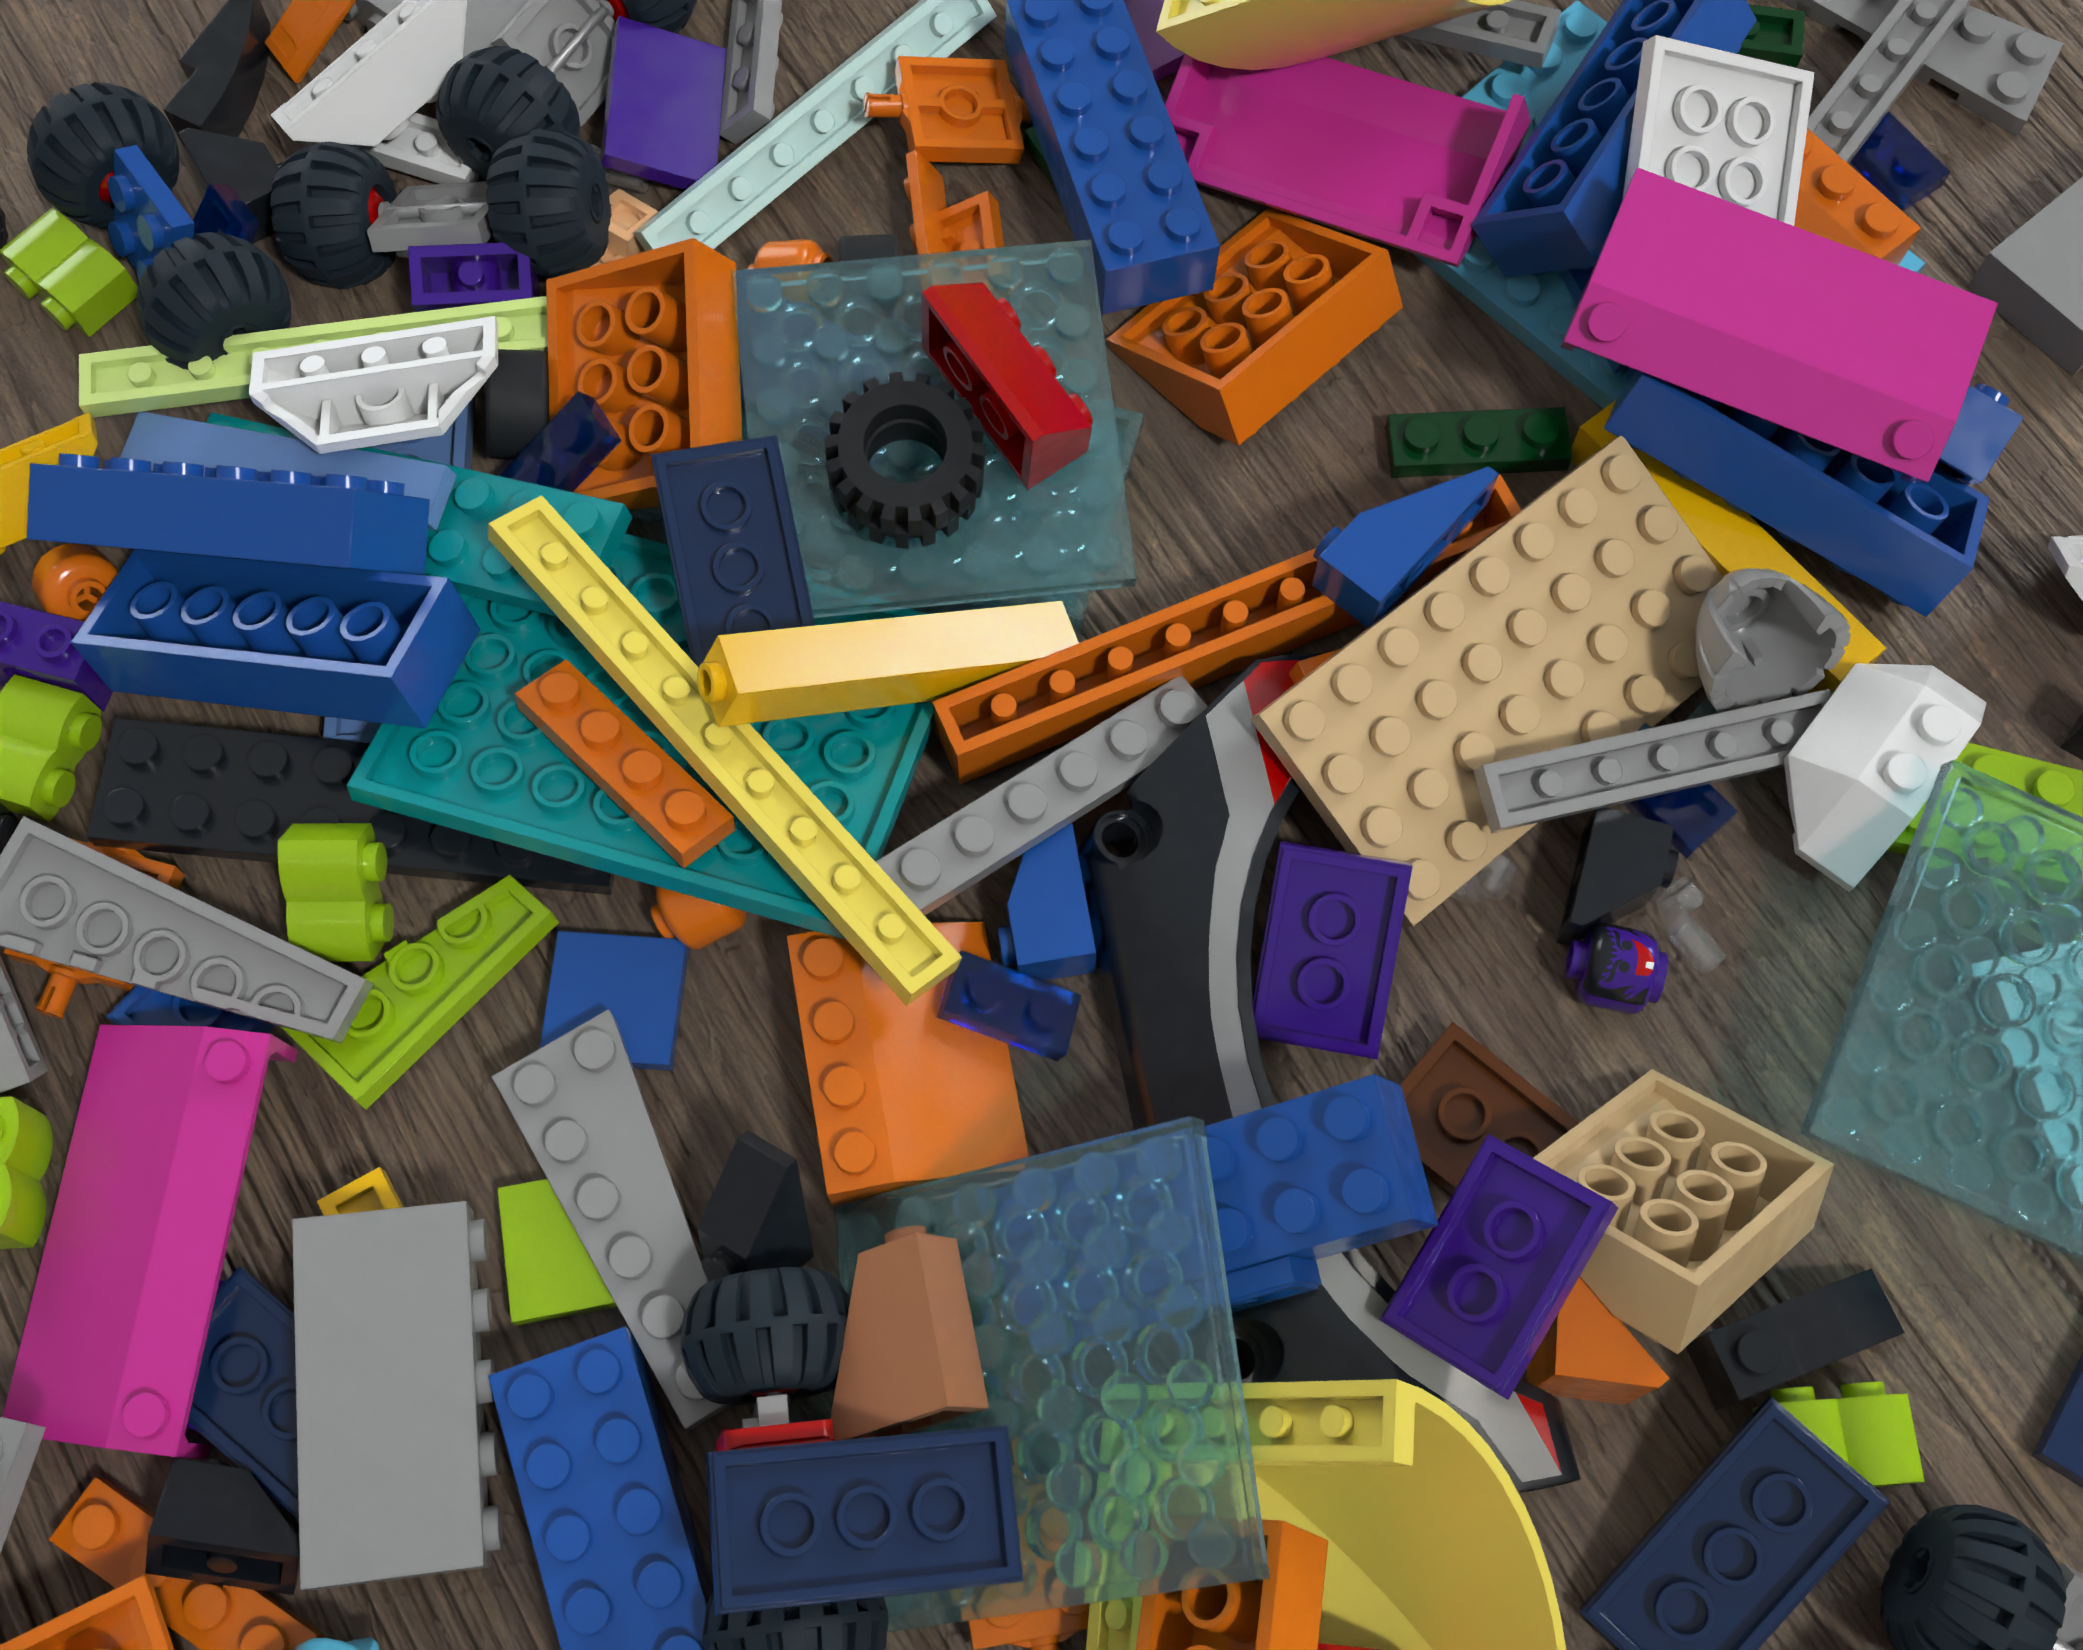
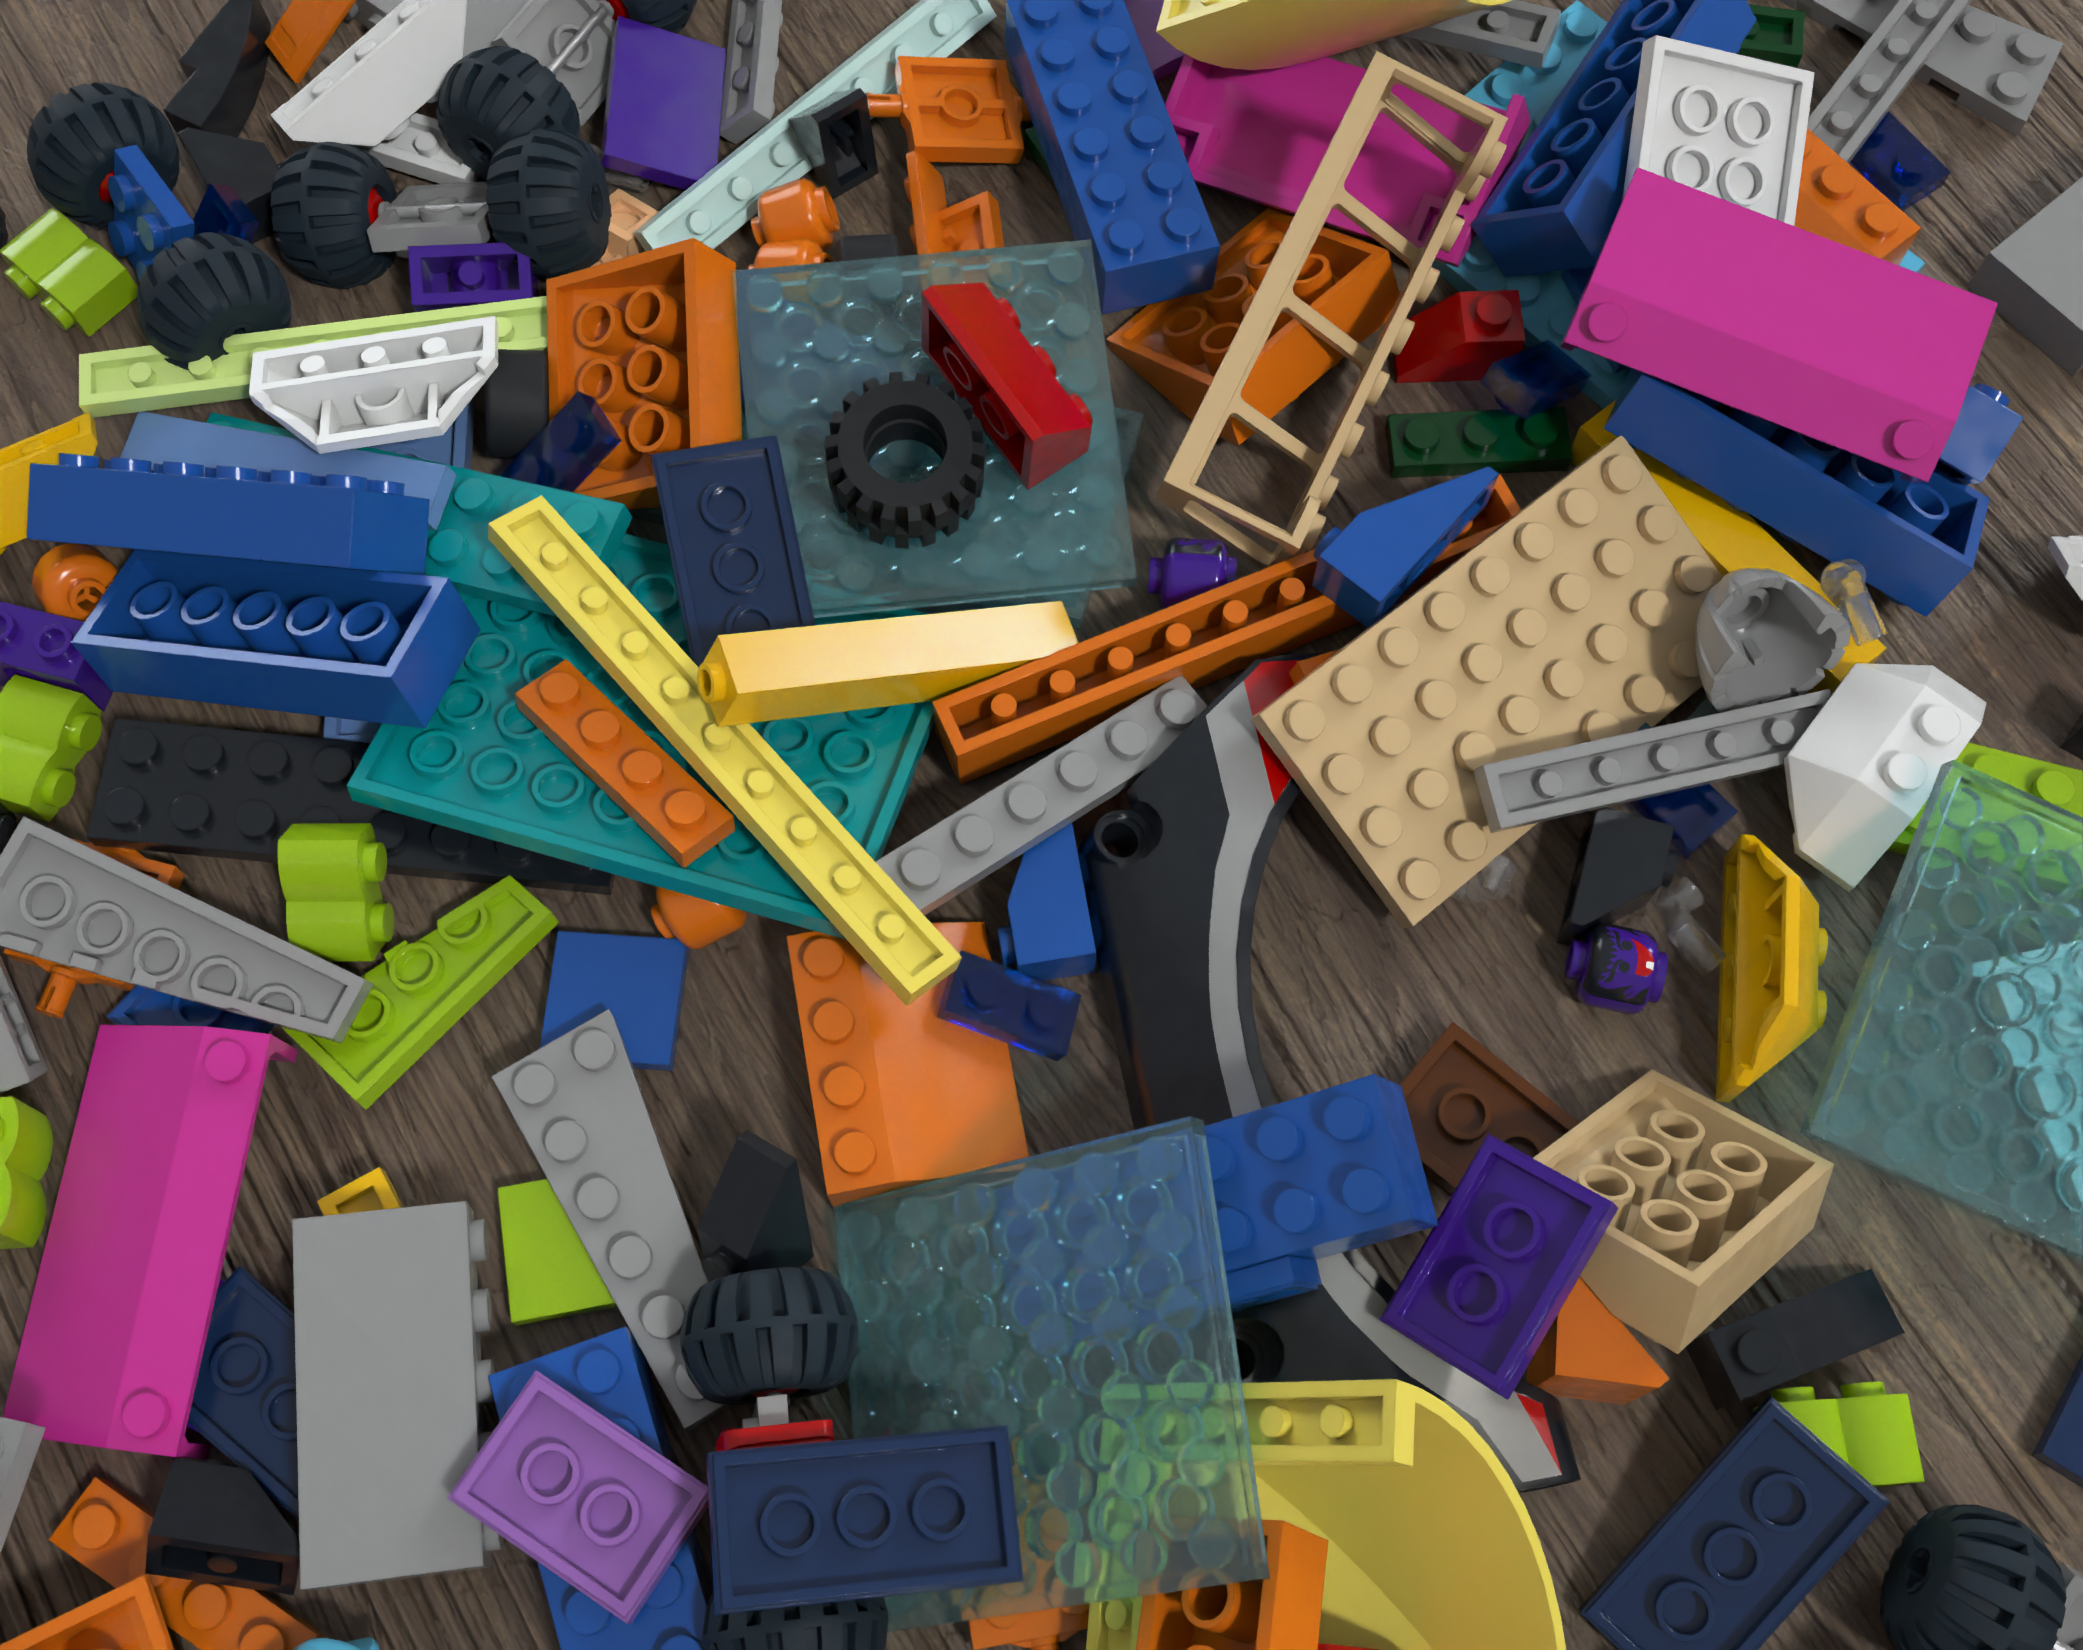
(582, 1497): none -> medium lavender tile
(796, 213): none -> orange head
(838, 140): none -> black slope
(907, 1341): nougat slope -> none
(1189, 570): none -> dark purple head
(1277, 296): none -> tan window
(1329, 949): dark purple tile -> none
(1461, 337): none -> red slope
(1535, 379): none -> clear blue plate
(1769, 966): none -> yellow wedge
(1846, 589): none -> clear arm

